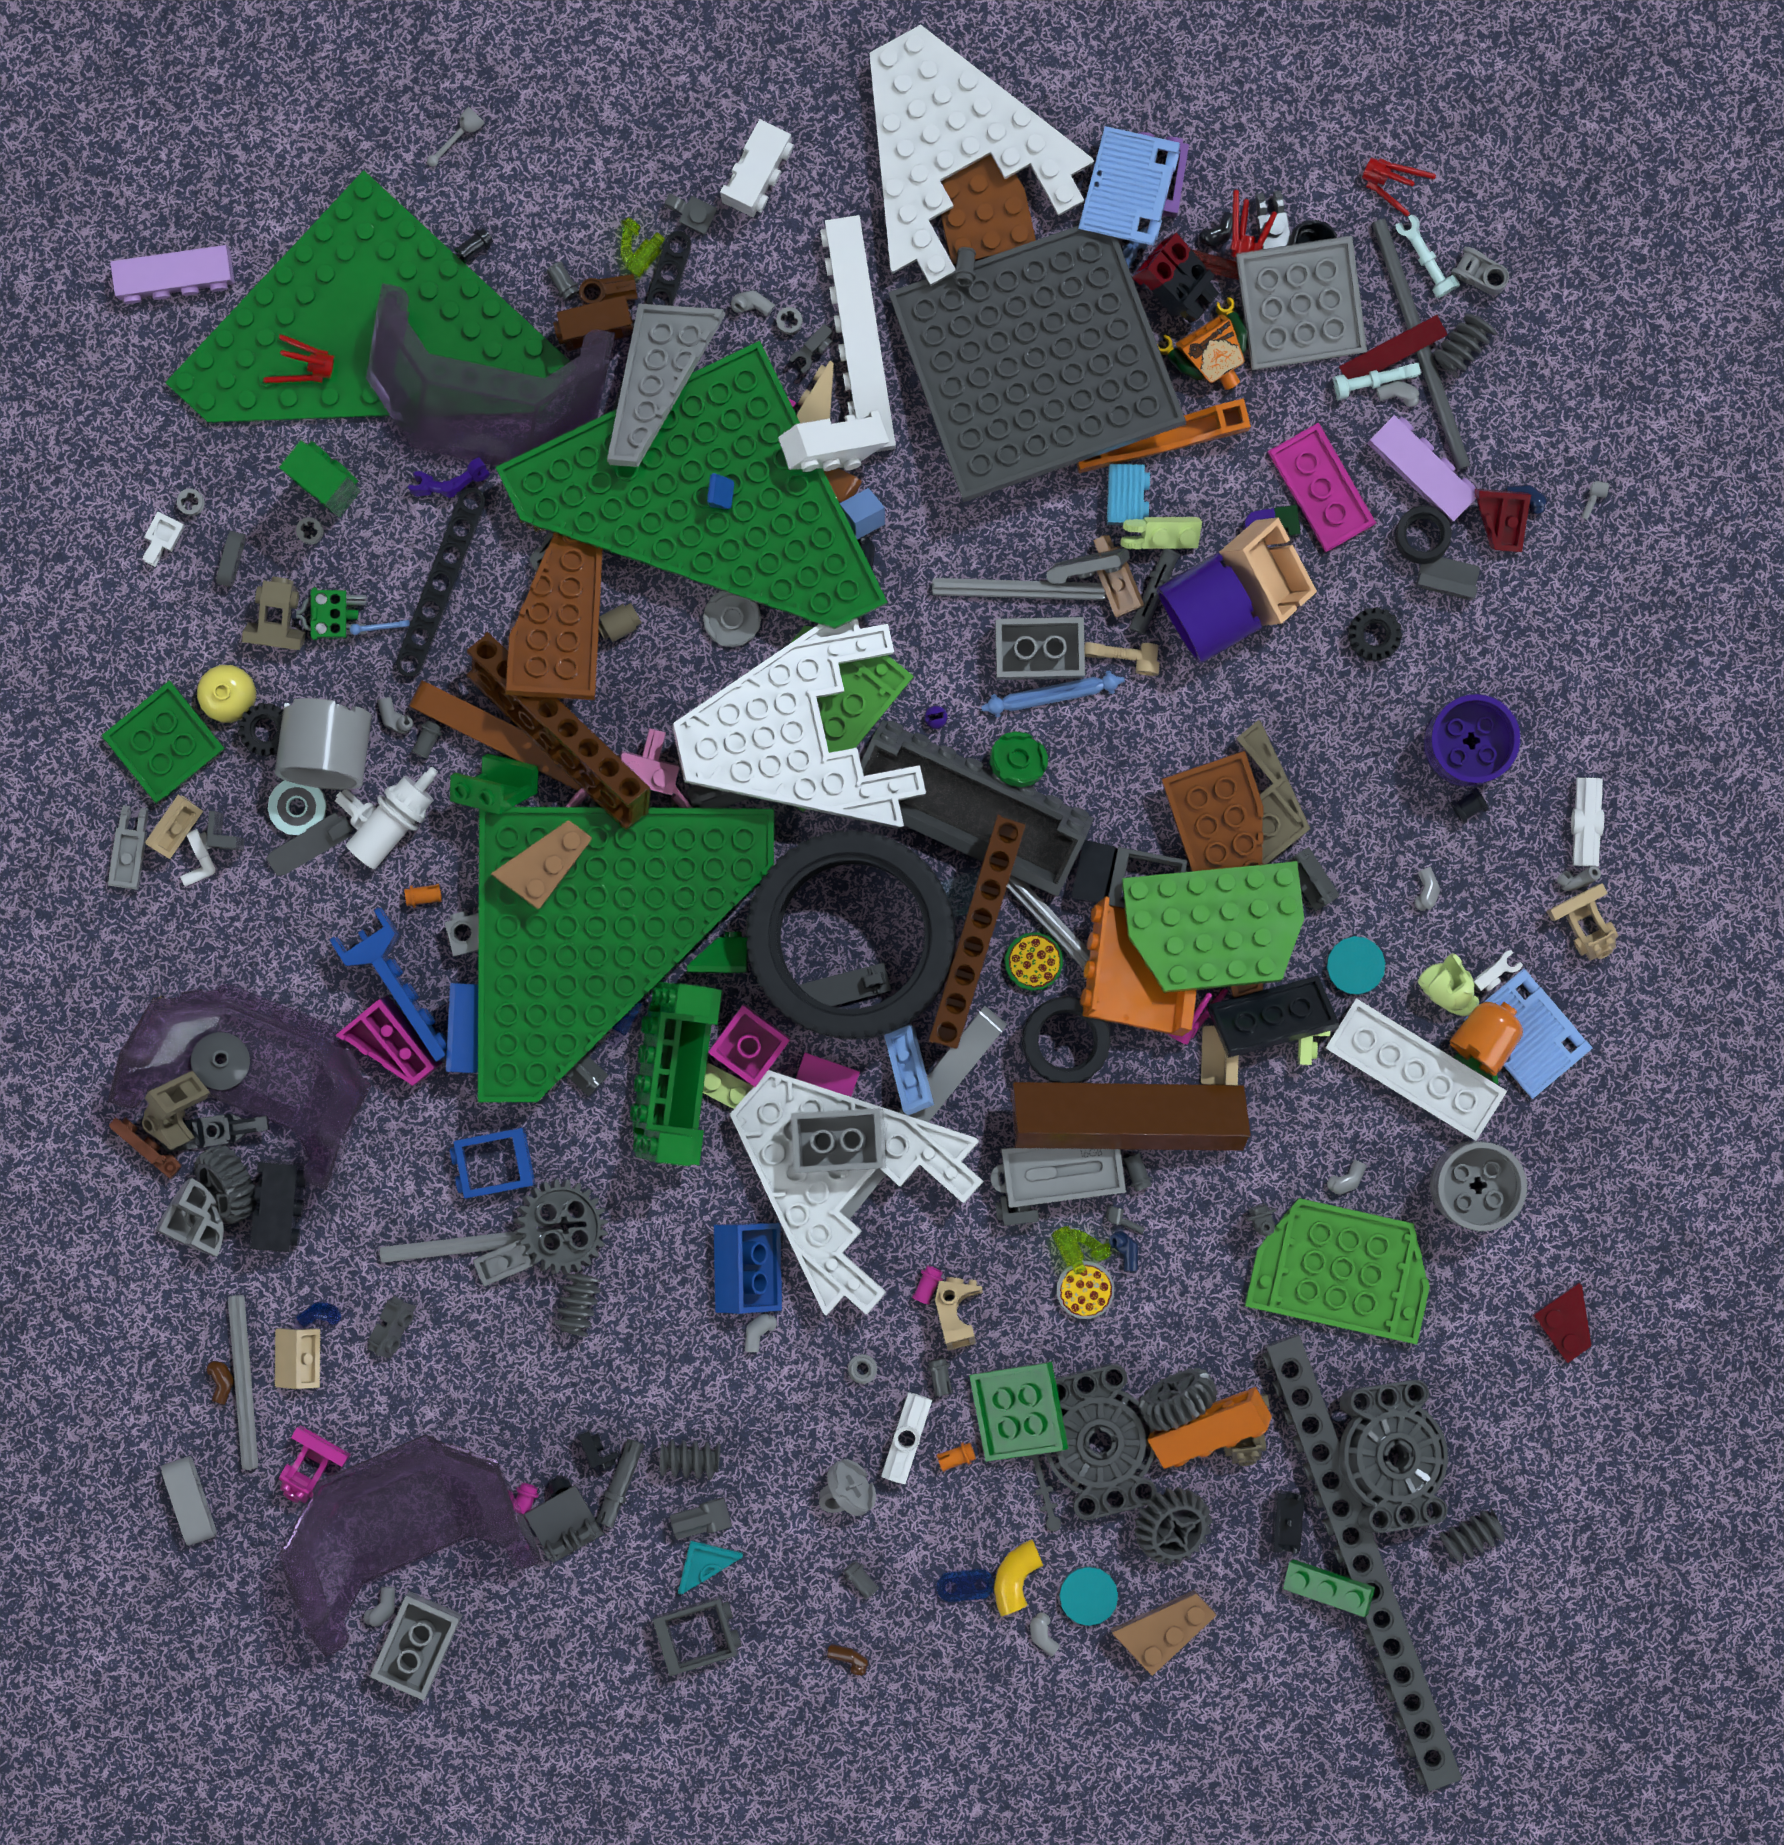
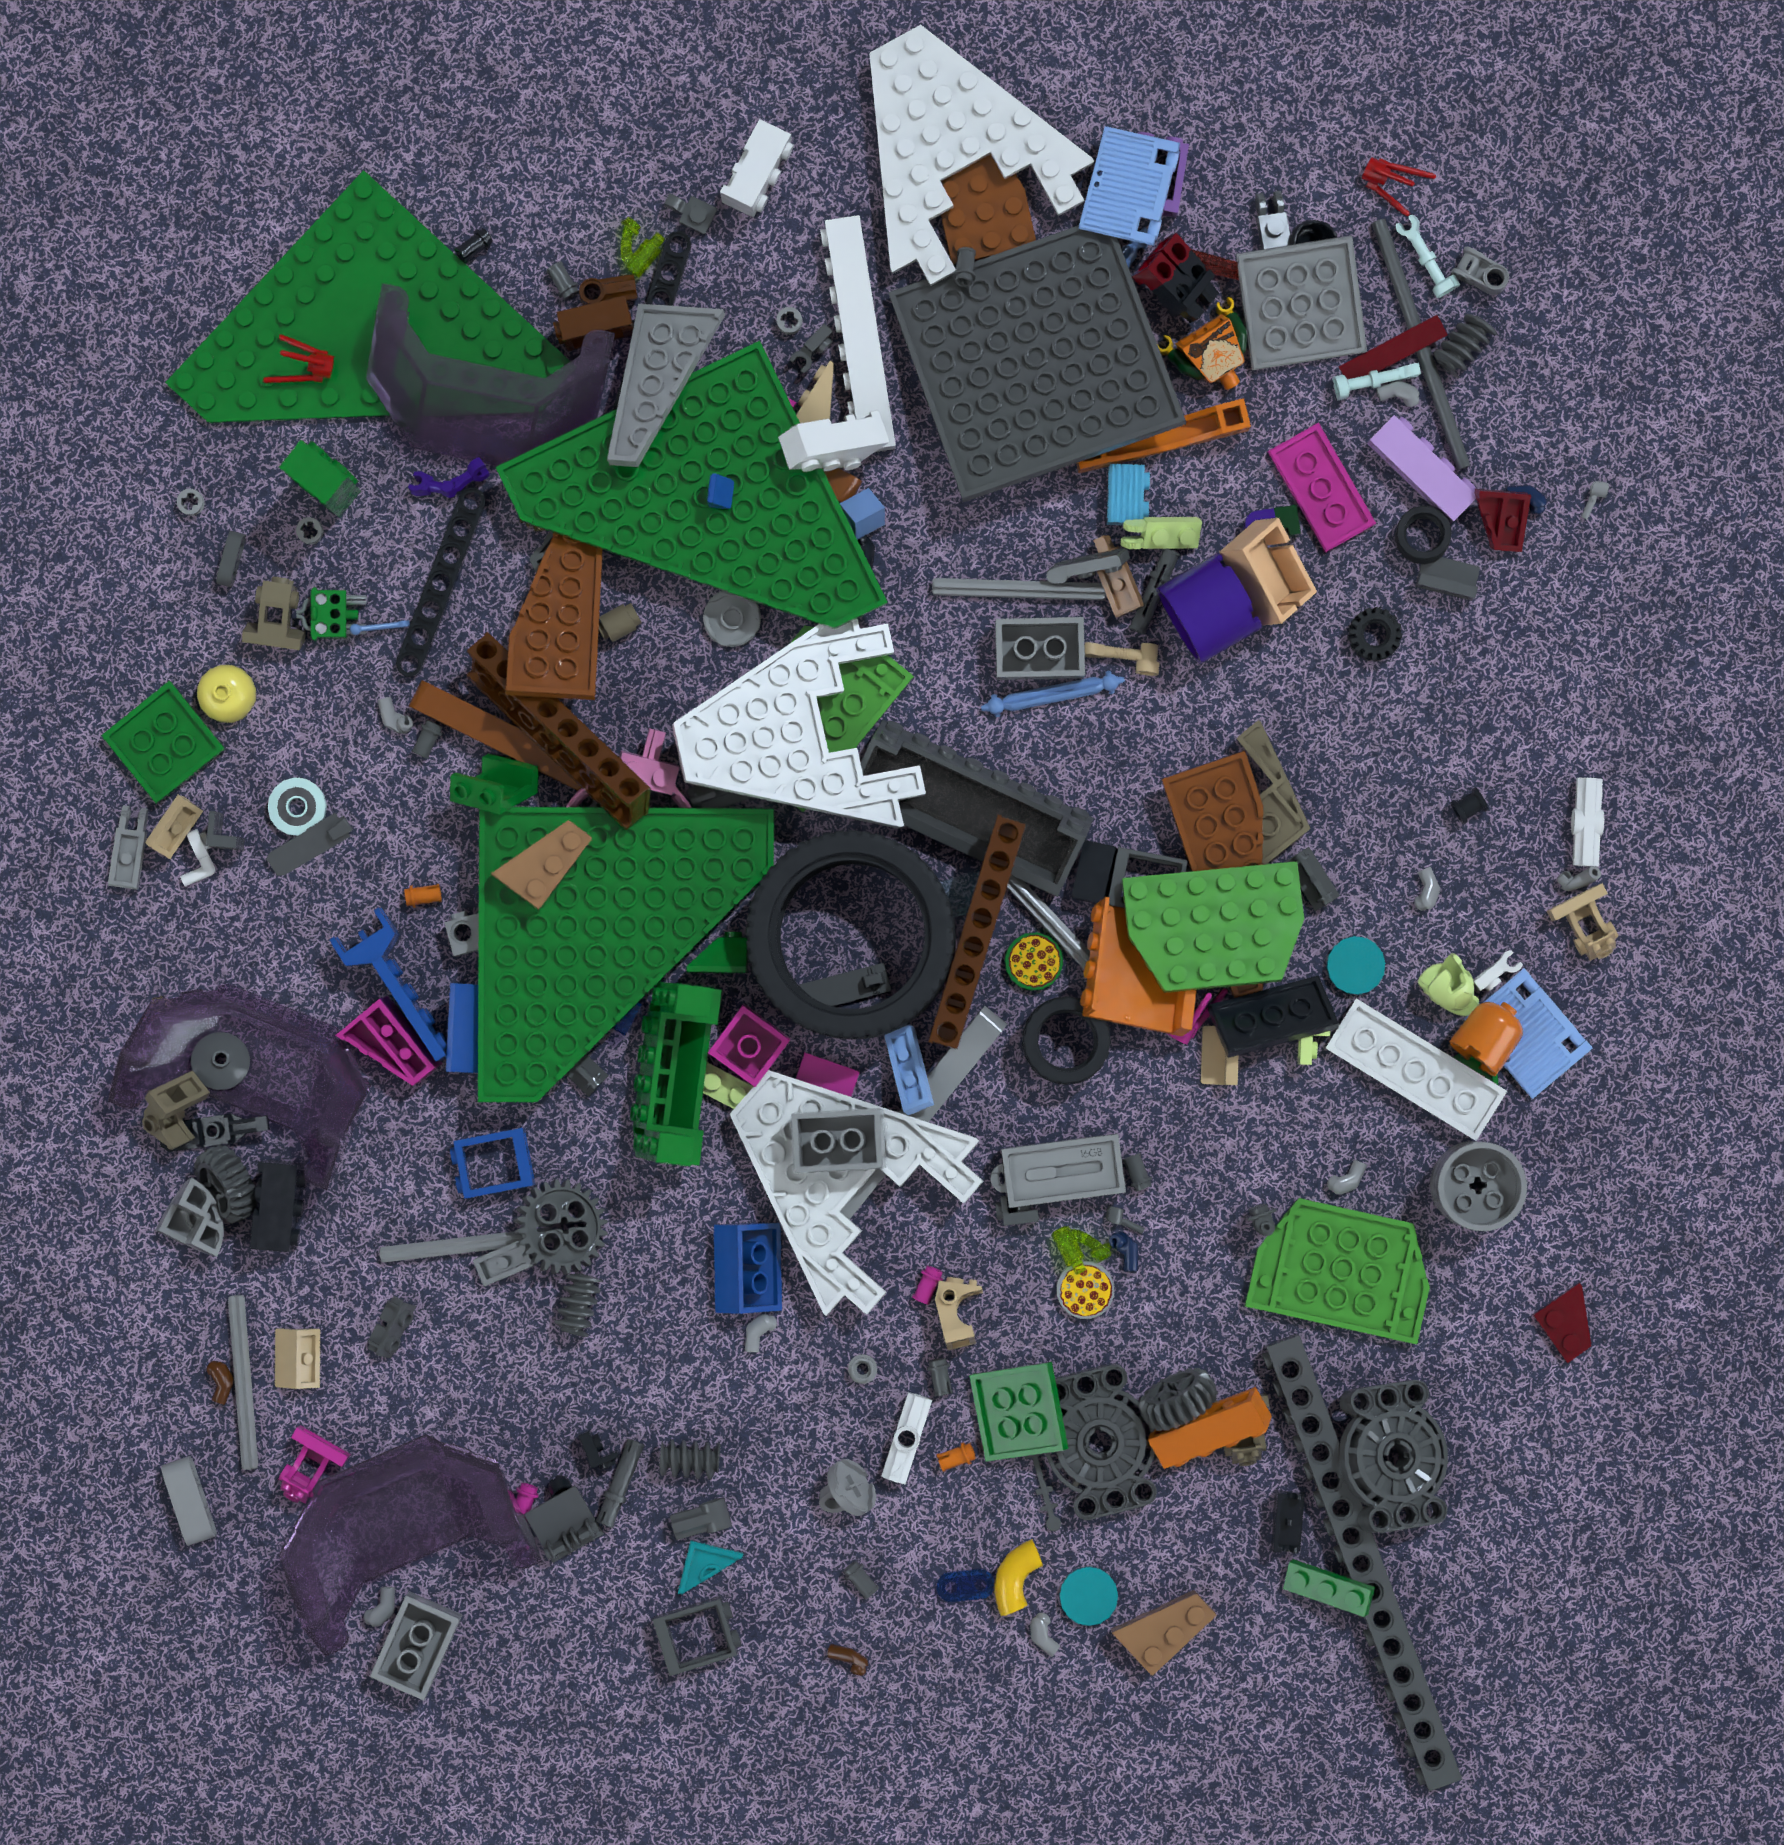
(147, 1148): copper hinge -> none
(163, 534): white plate -> none
(172, 273): lavender brick -> none
(248, 725): black tyre -> none
(320, 1311): clear blue arm -> none
(323, 744): light grey brick -> none
(385, 826): white piece -> none
(469, 122): light grey hinge -> none
(751, 300): light grey arm -> none
(937, 723): dark purple hinge -> none
(1018, 759): green tile -> none
(1129, 1116): reddish brown tile -> none
(1168, 1540): dark grey gear -> none
(1219, 234): black arm -> none
(1241, 241): red plant -> none
(1472, 1536): dark grey piece -> none
(1485, 721): dark purple brick -> none

